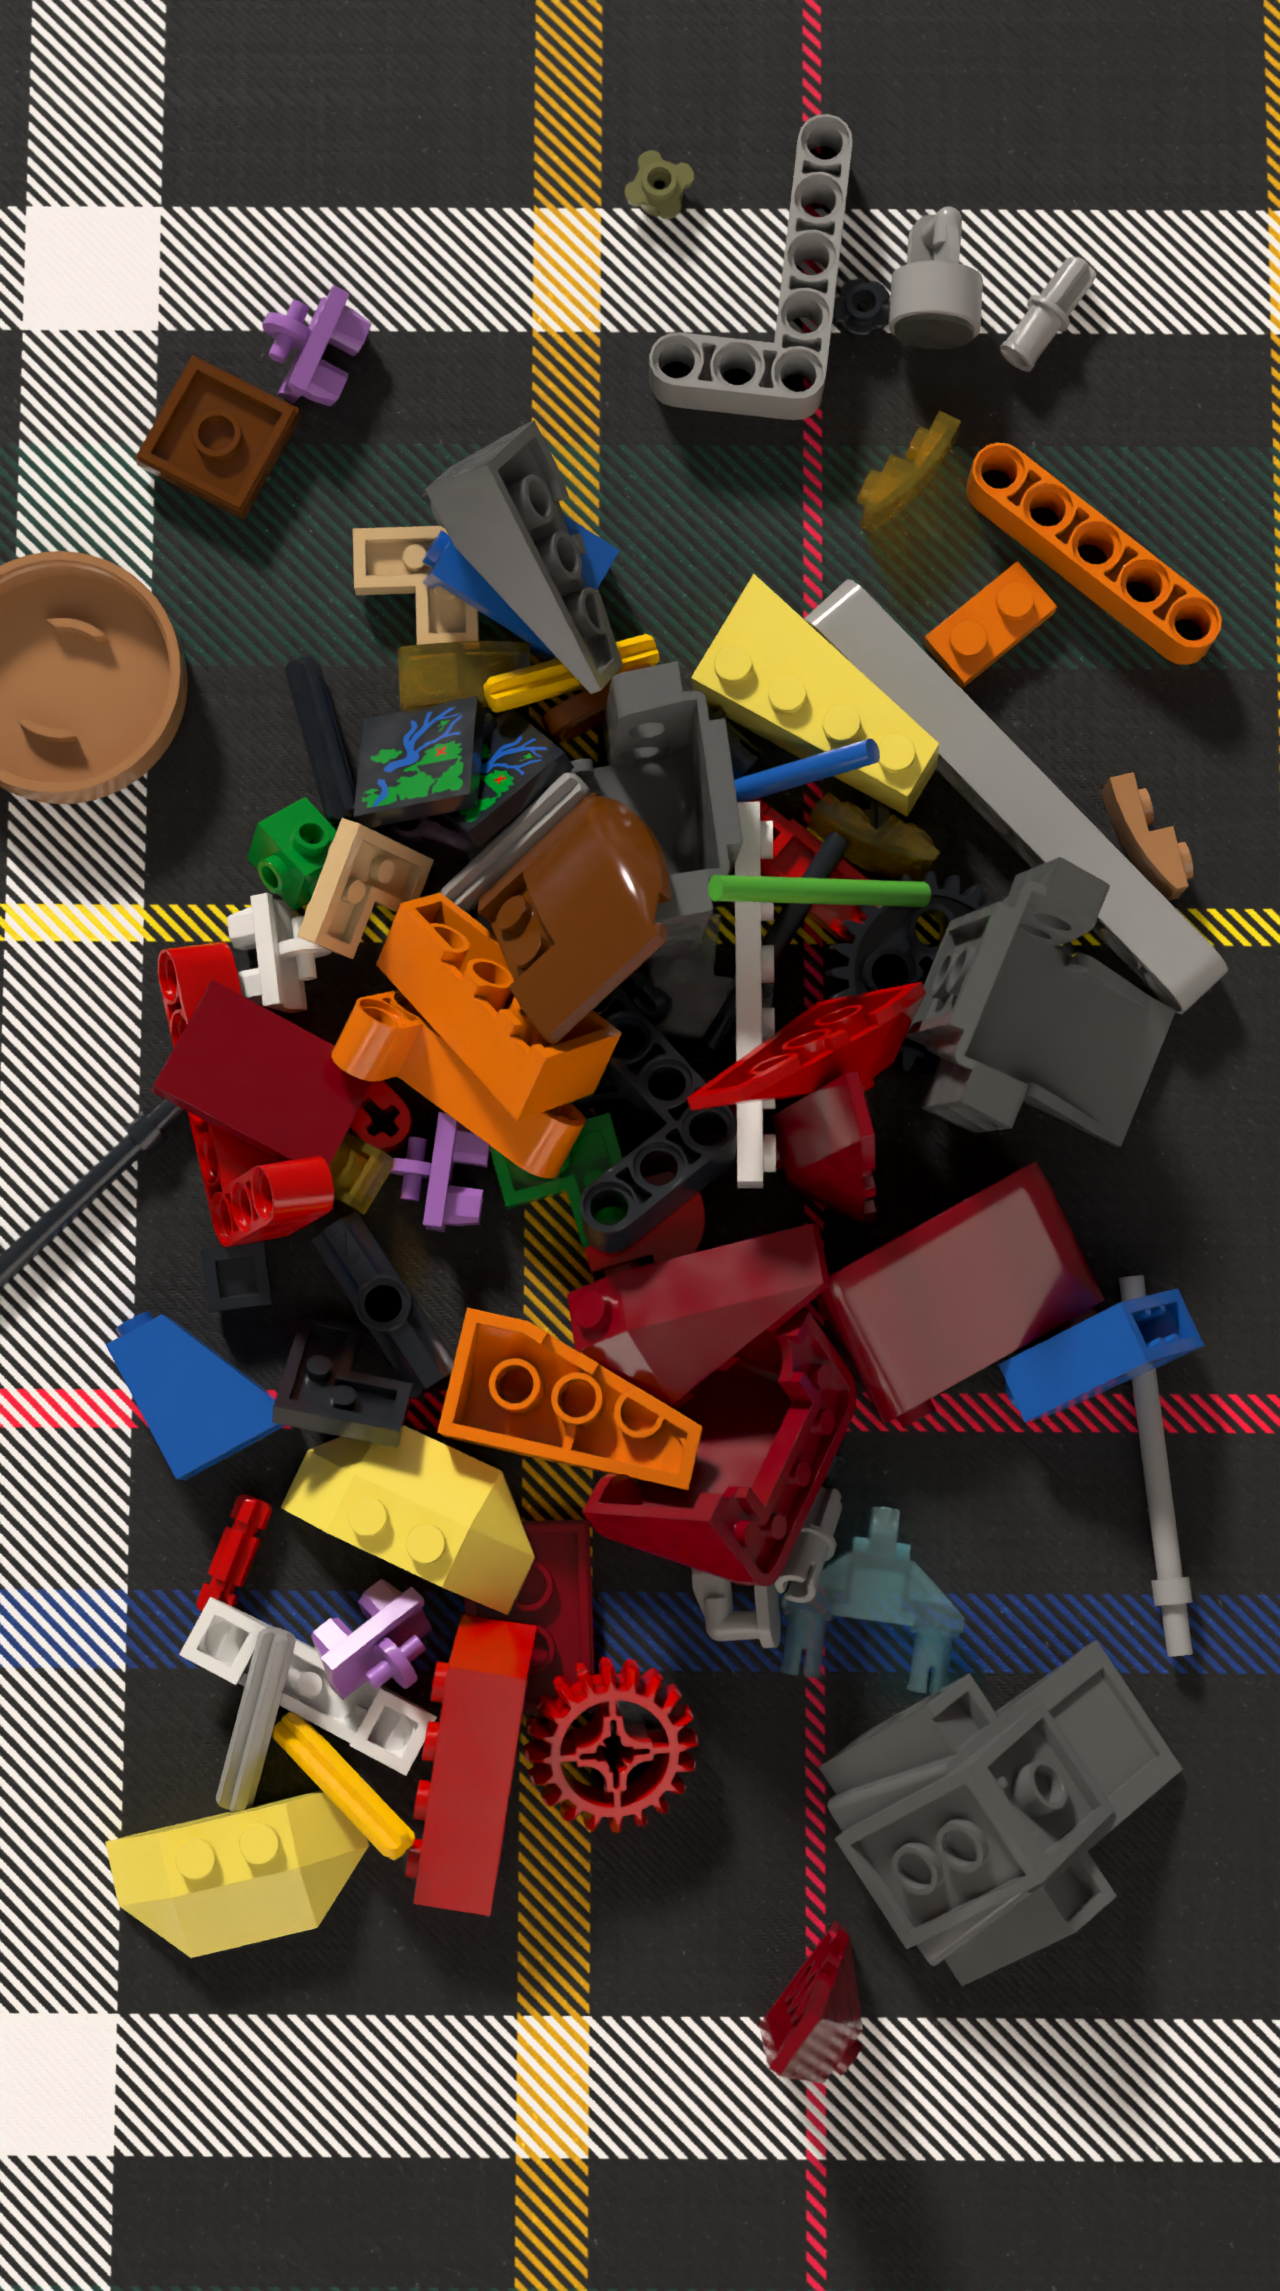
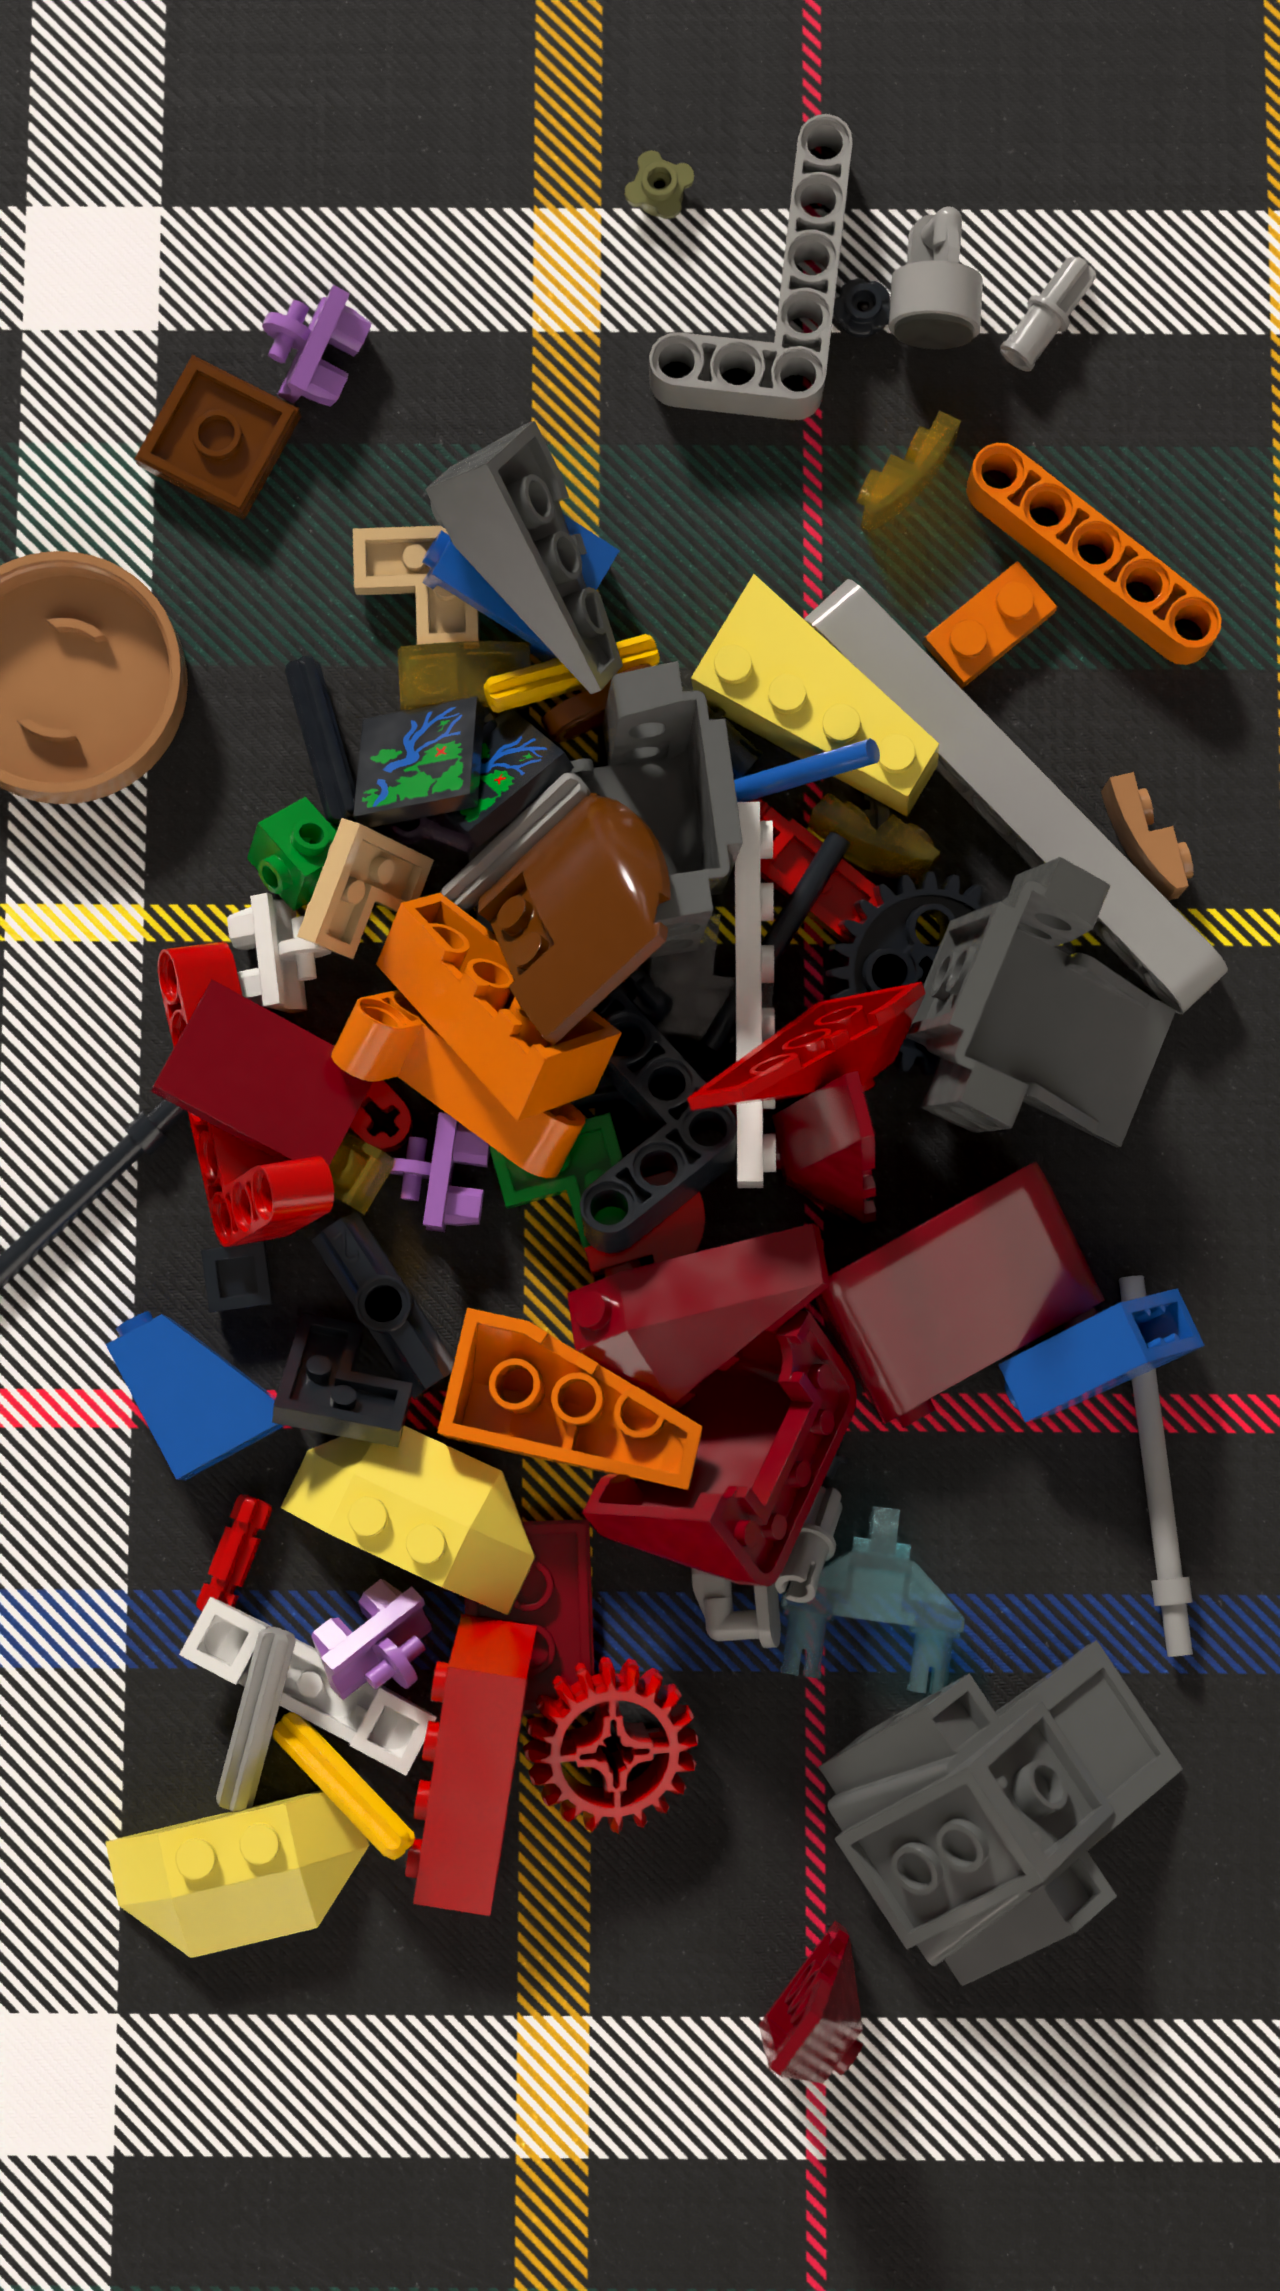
(818, 891): bright green bar -> none

